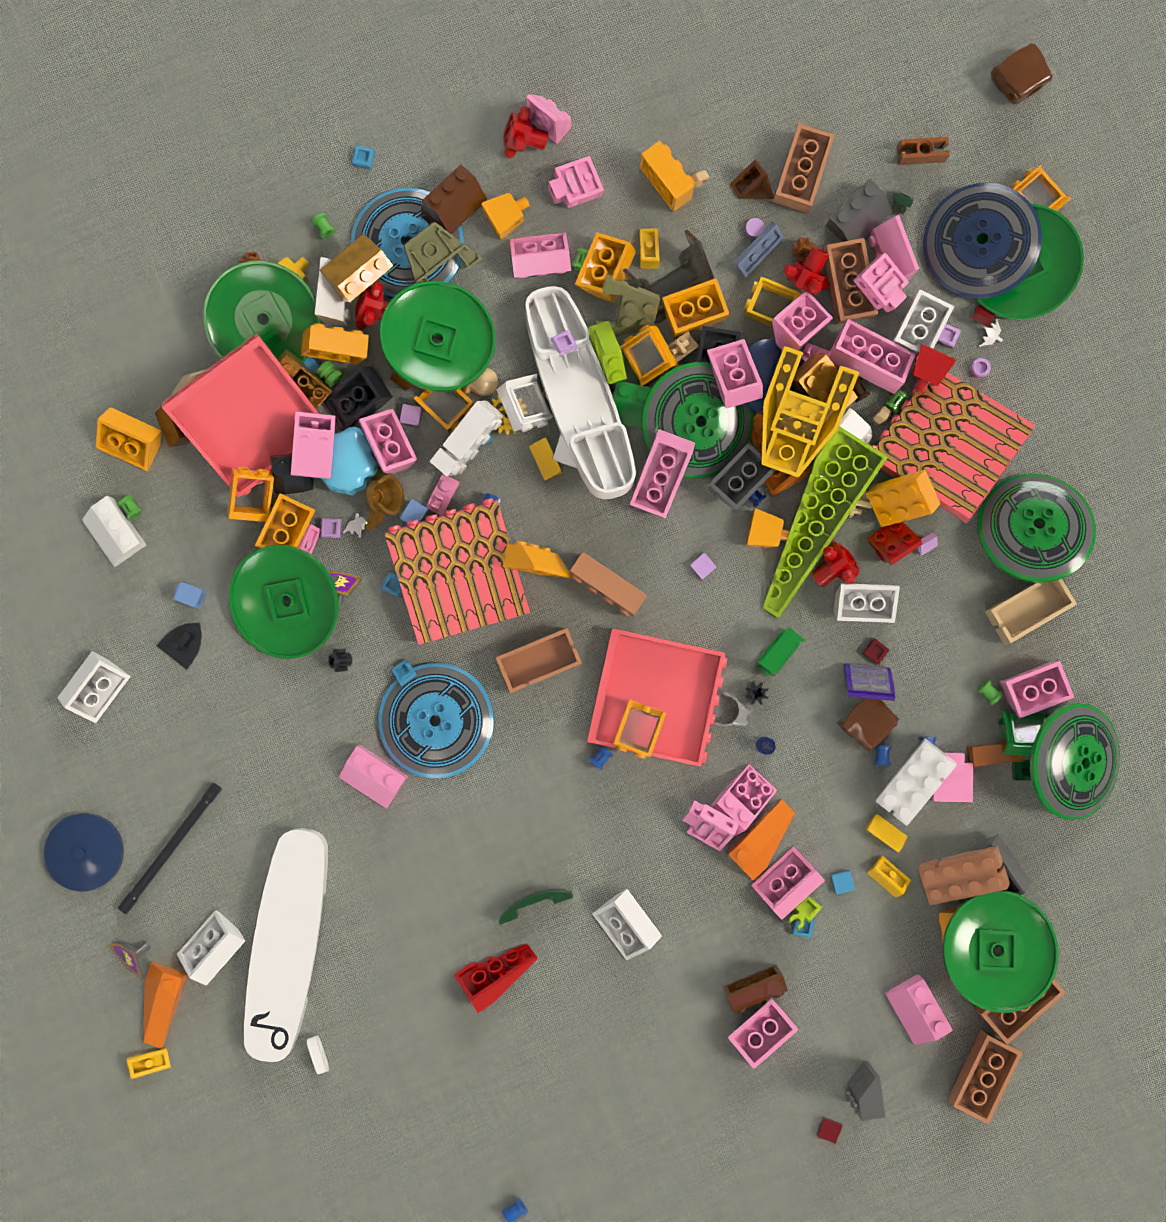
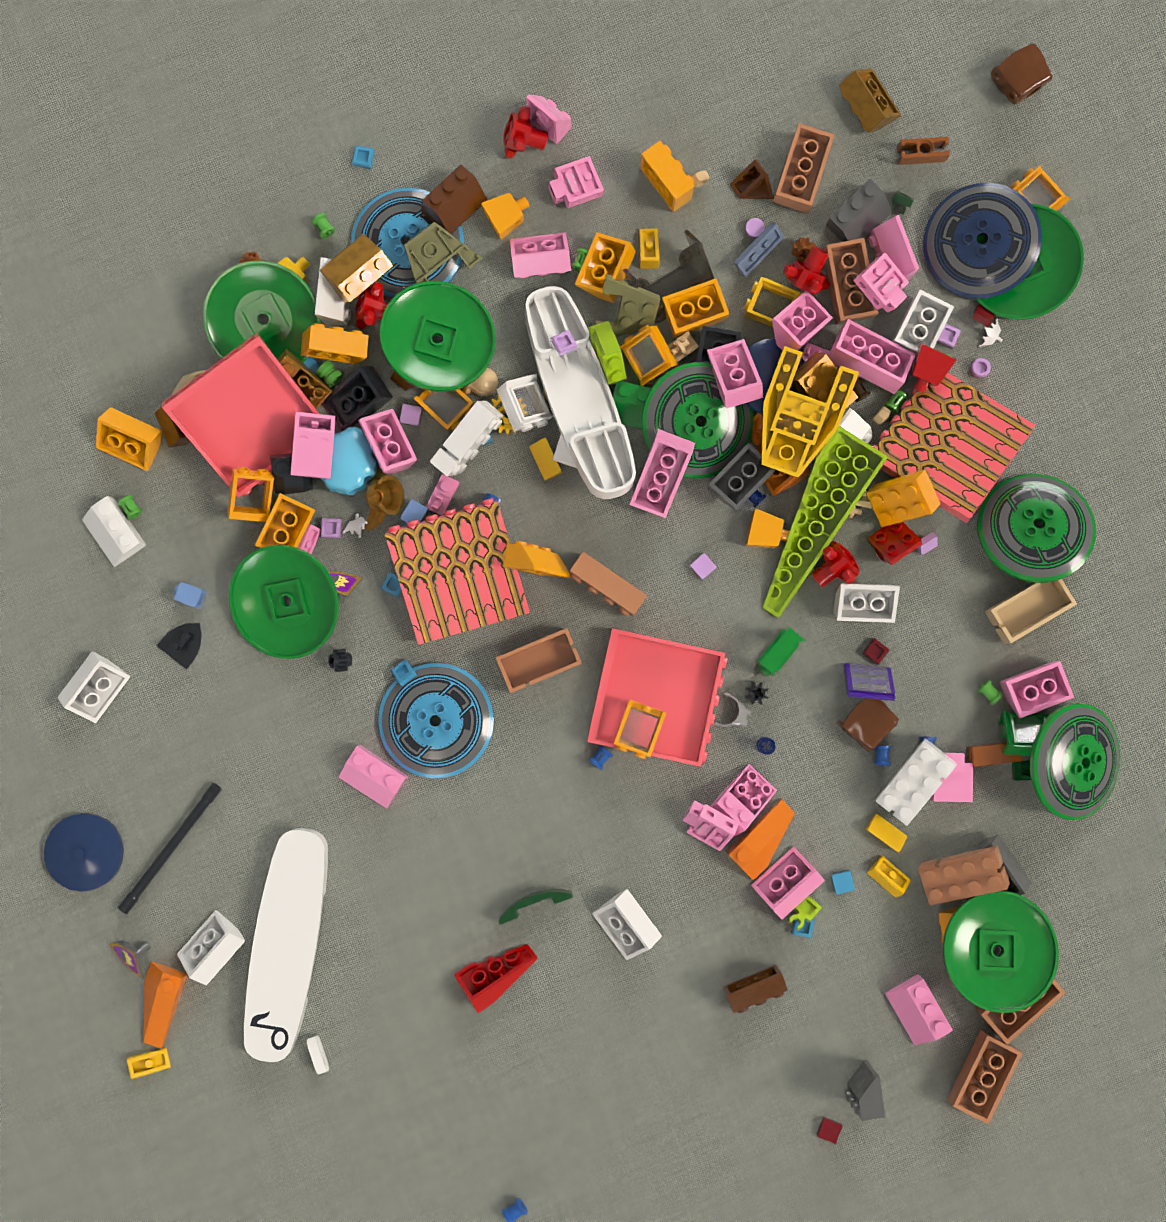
(763, 1033): bright pink slope -> none
(869, 99): none -> pearl gold slope

